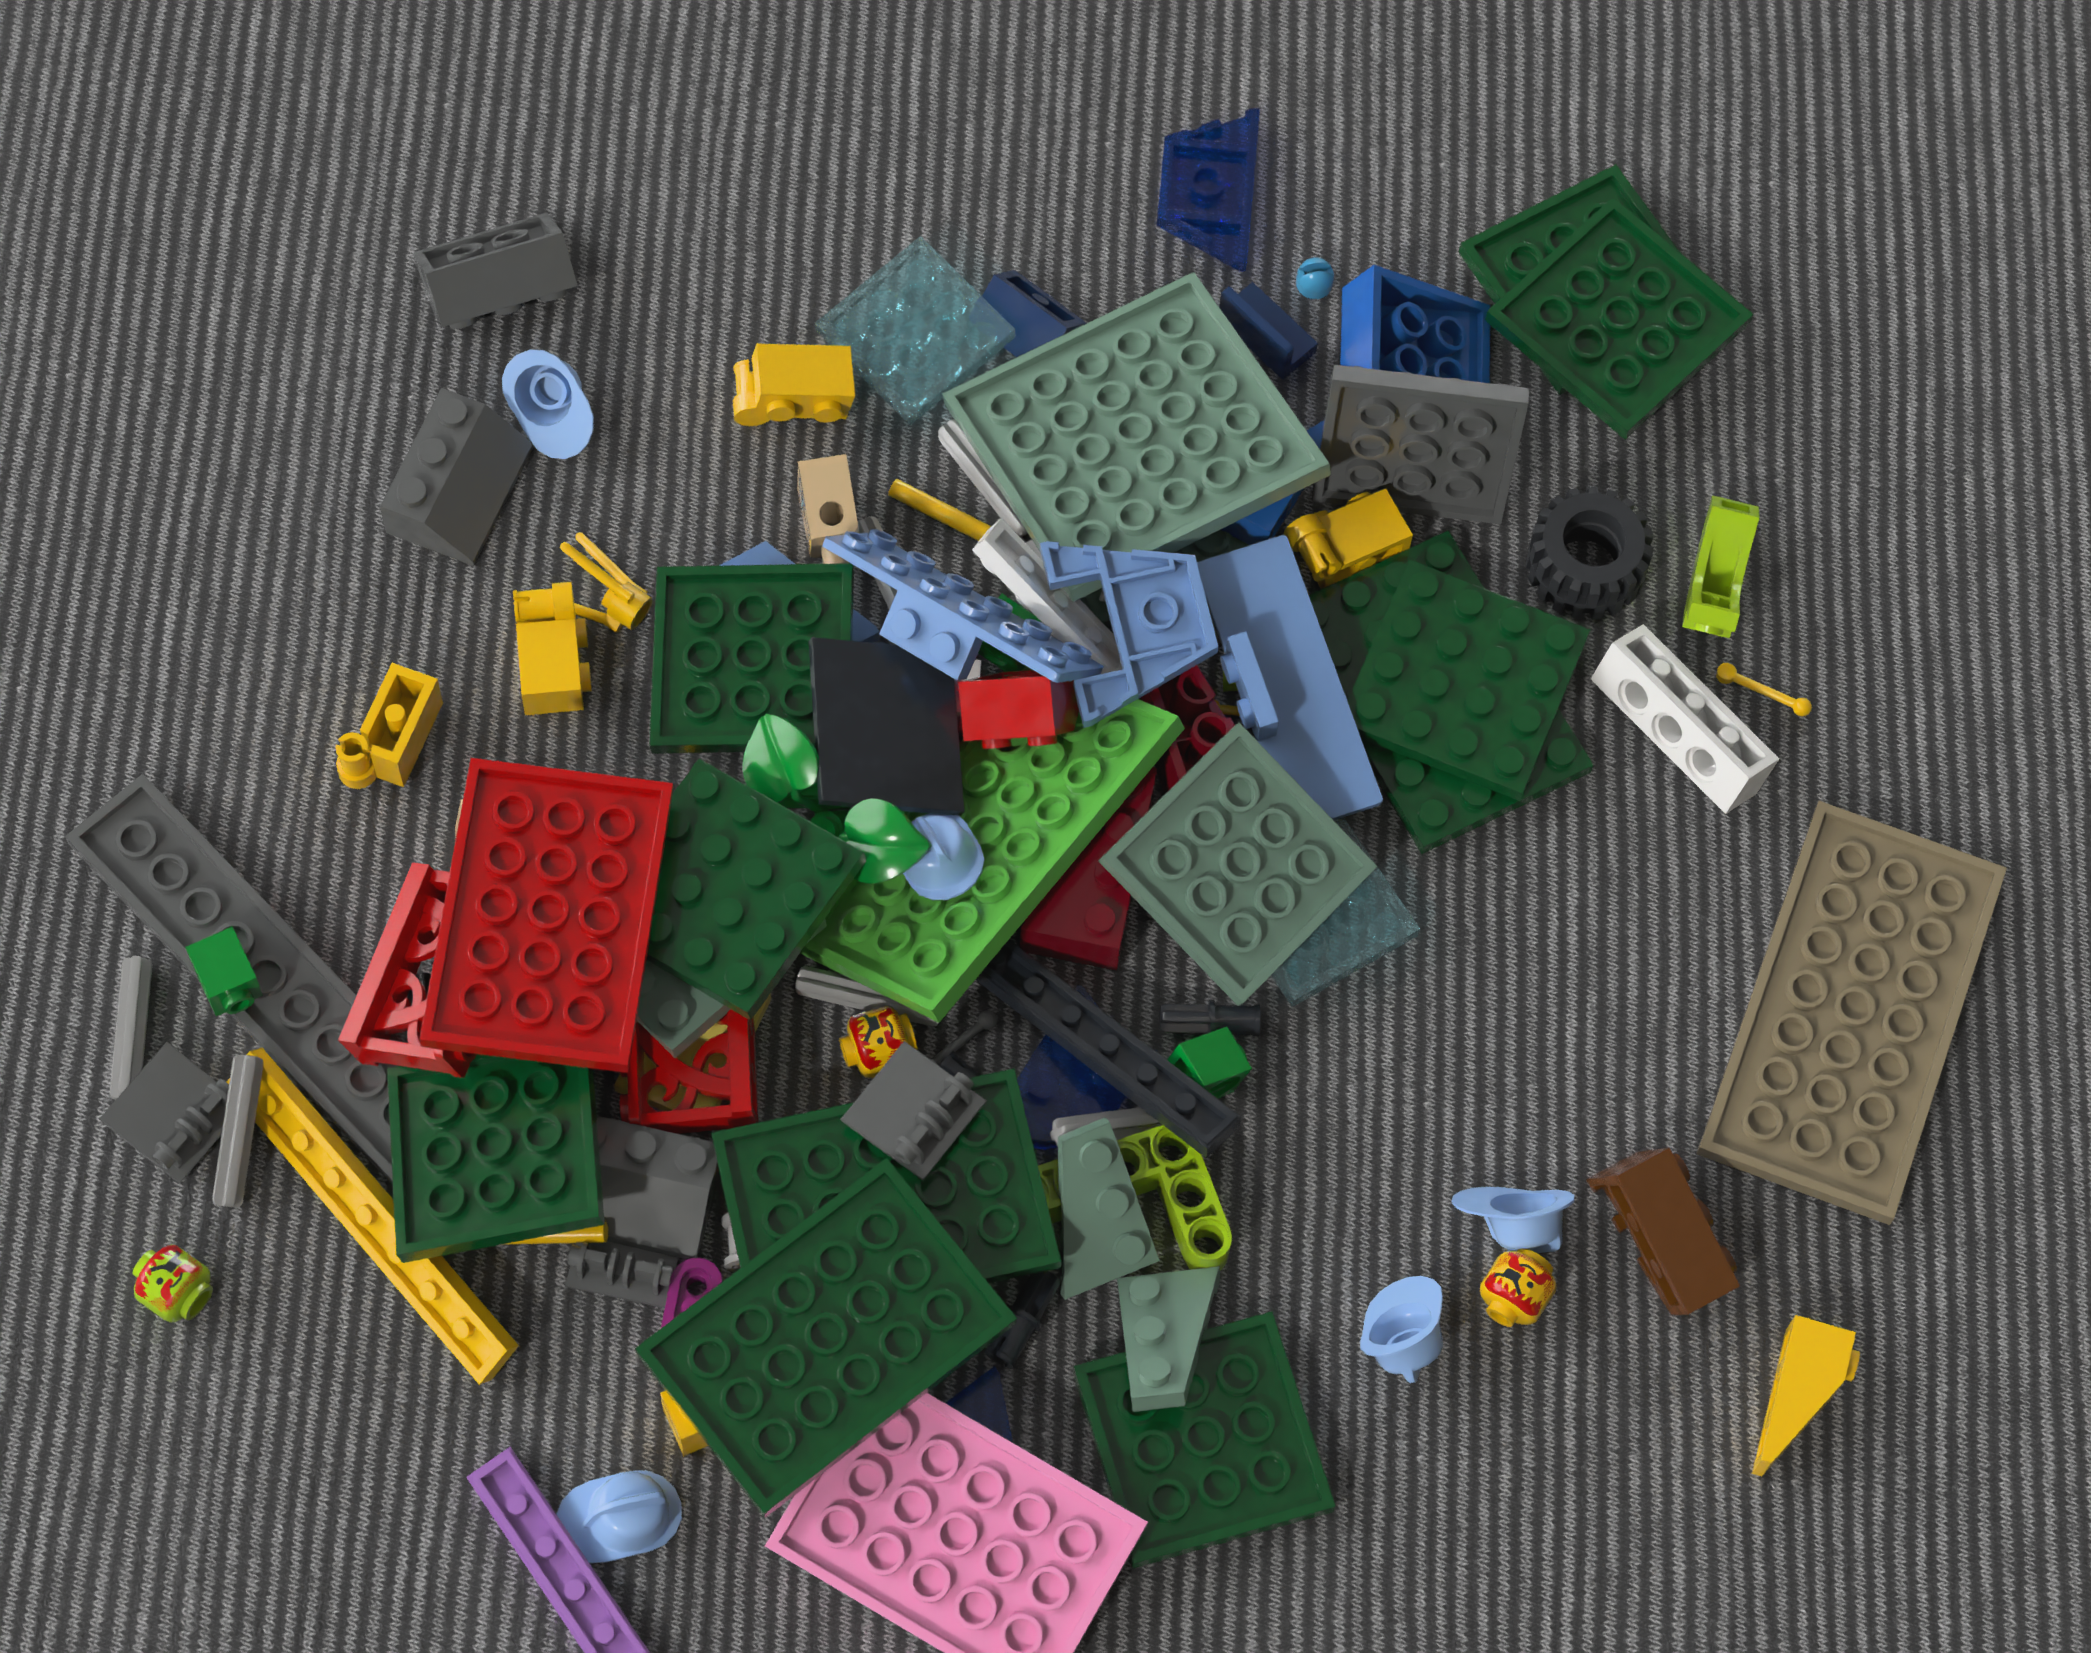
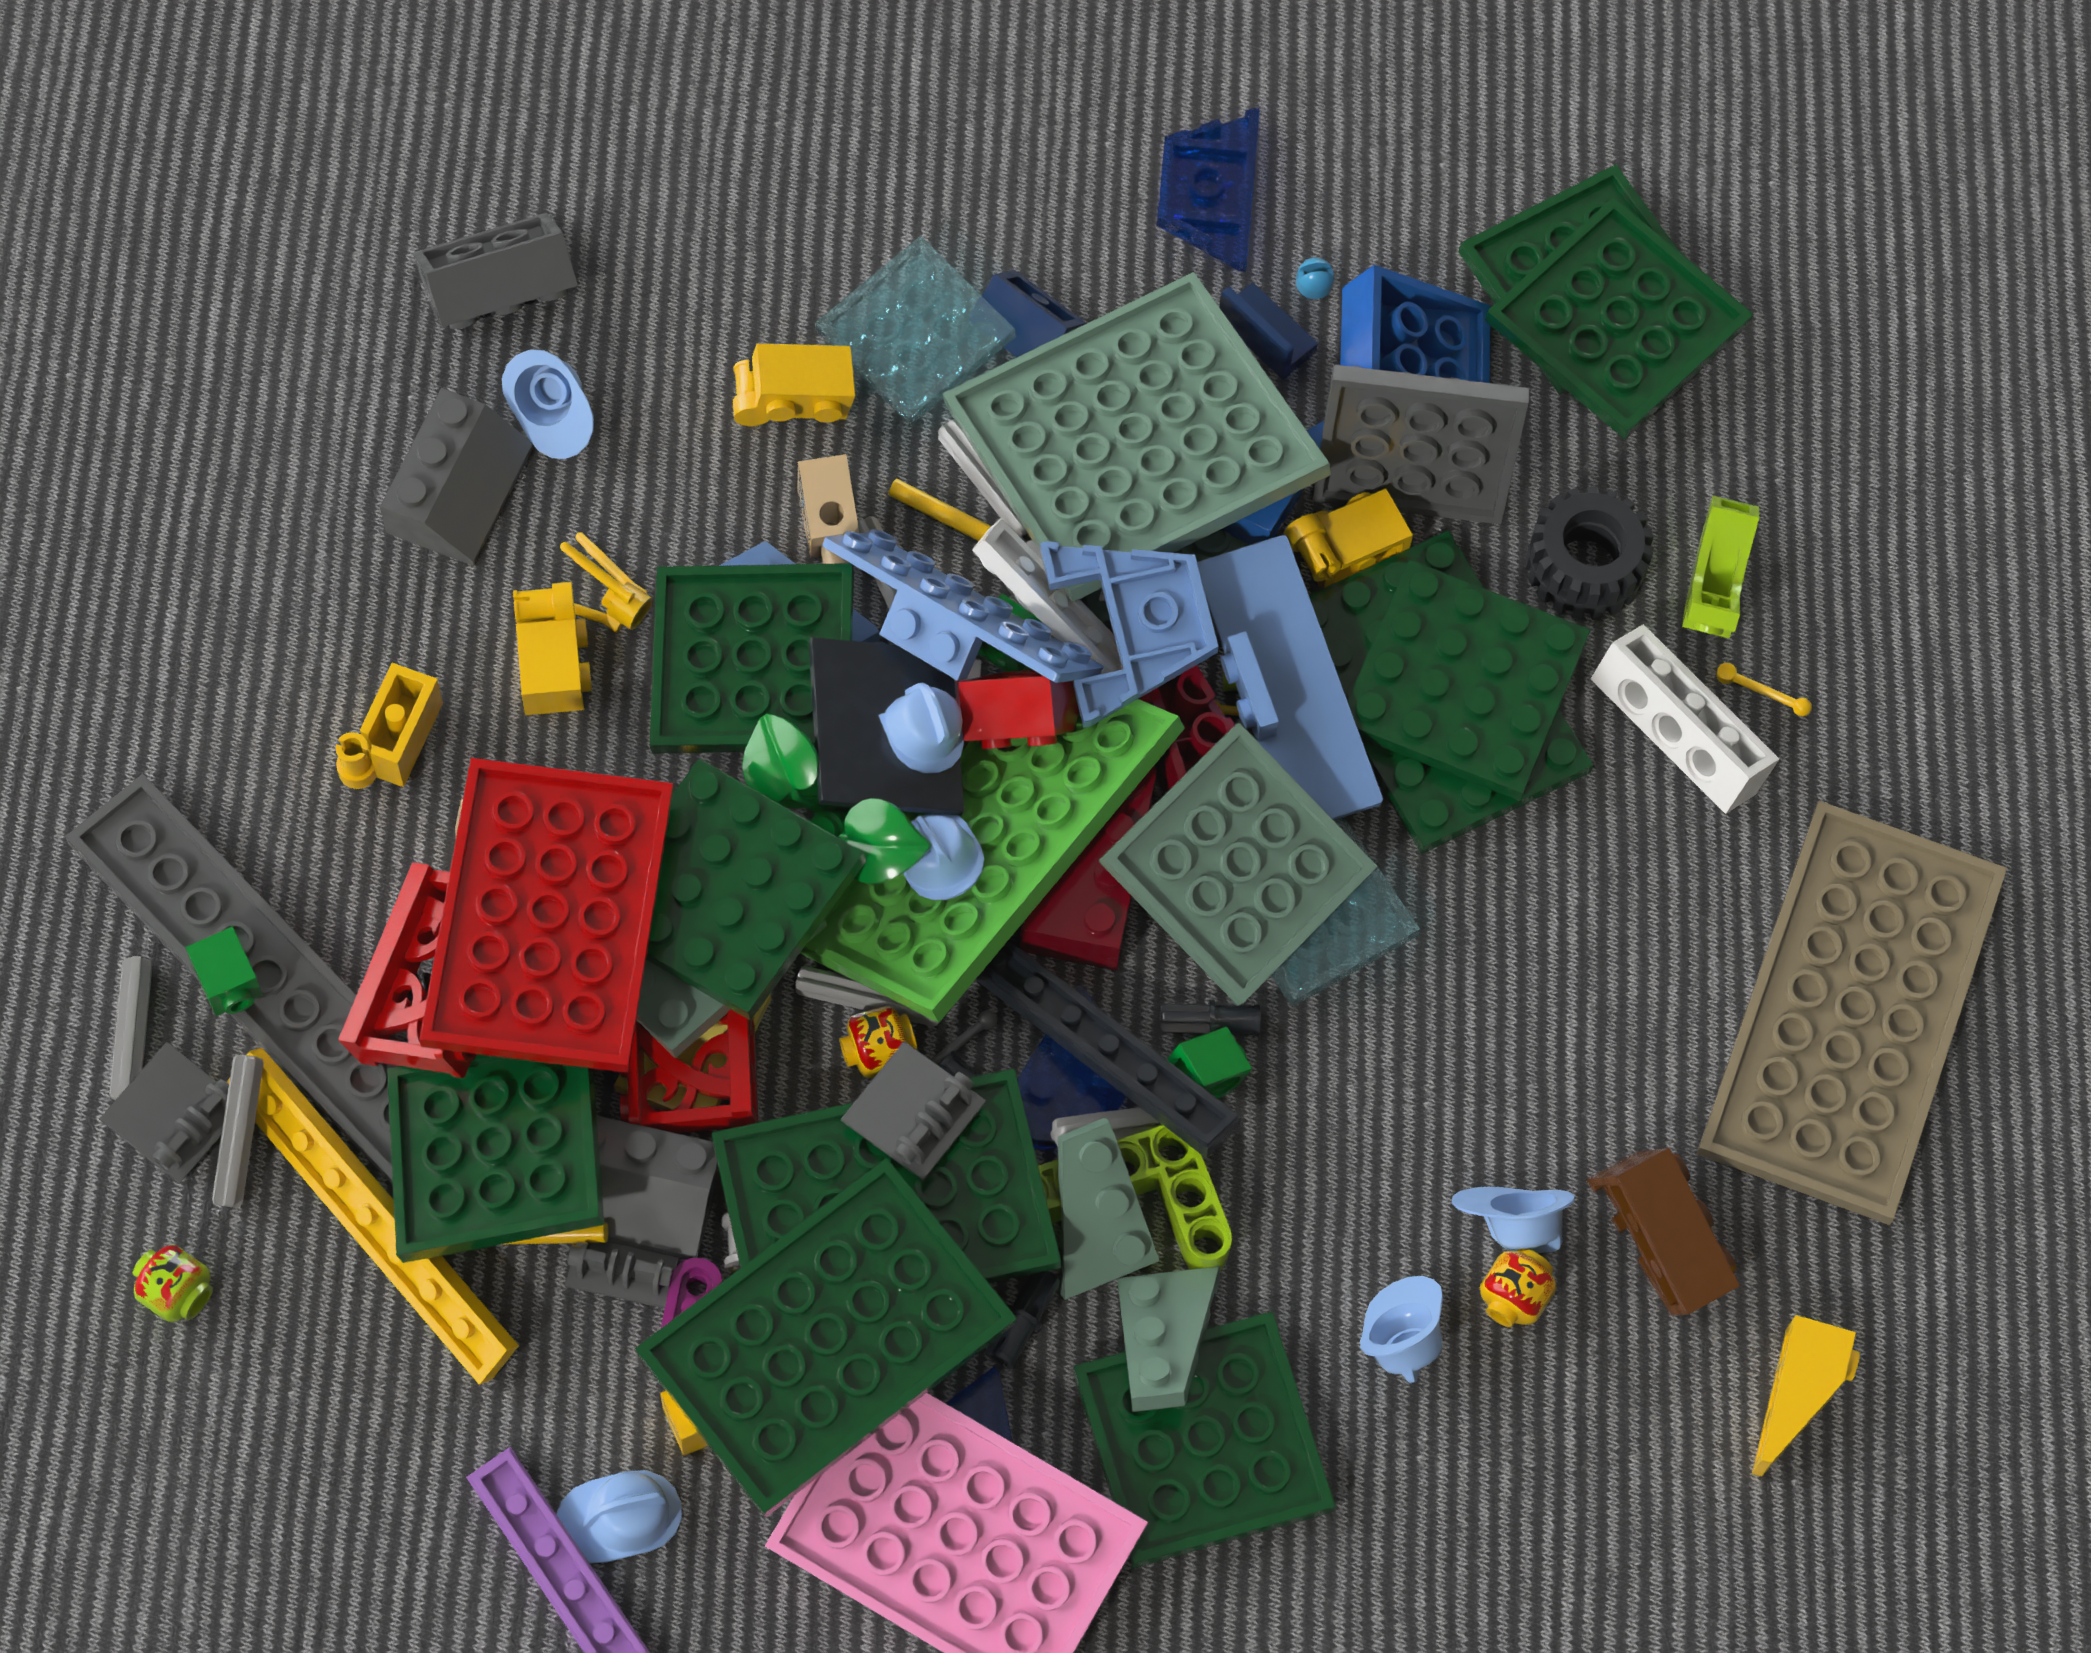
(925, 729): none -> light blue piece

